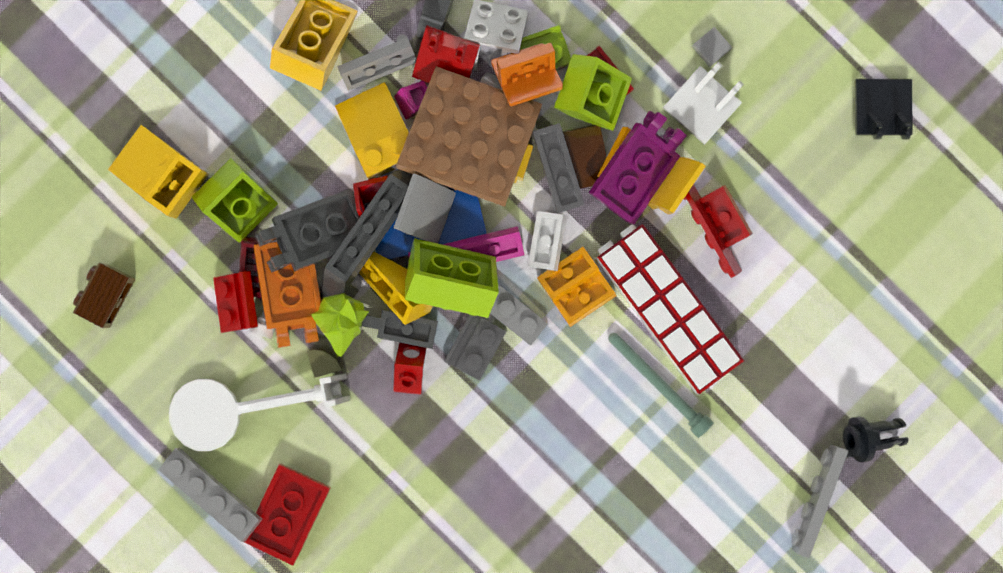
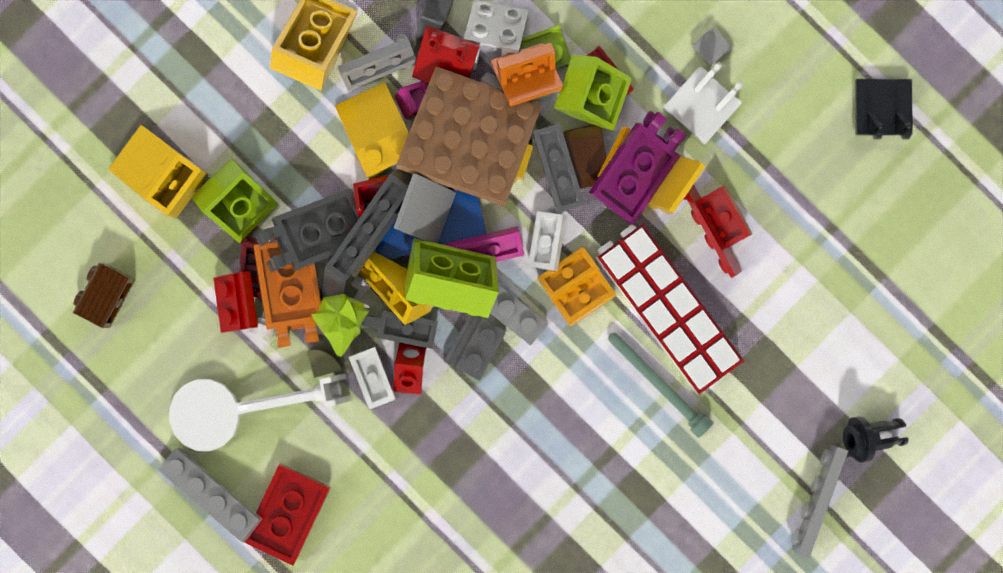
(372, 378): none -> white plate

